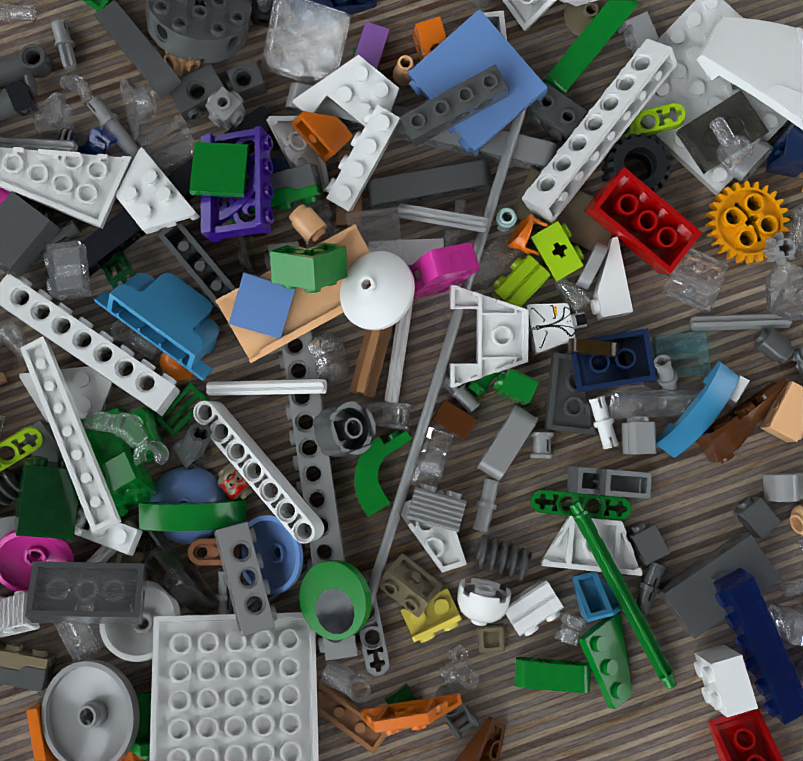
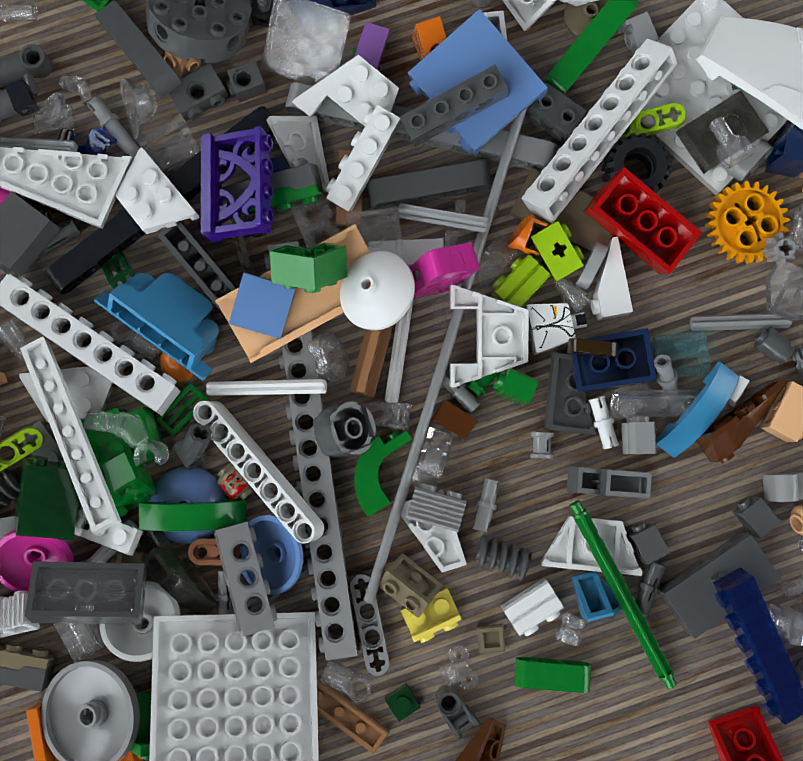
(64, 44): light grey axle -> none
(67, 270): clear brick -> none
(219, 169): green tile -> none
(225, 108): light grey brick -> none
(308, 224): light nougat brick -> none
(322, 133): orange slope -> none
(335, 599): green piece -> none
(401, 70): light nougat cone -> none
(407, 714): orange wing -> none
(483, 600): white cylinder -> none
(507, 443): light grey beam -> none
(508, 214): light aqua pin -> none
(608, 659): green wing -> none
(612, 500): green beam -> none
(696, 280): clear slope -> none
(725, 680): white brick -> none

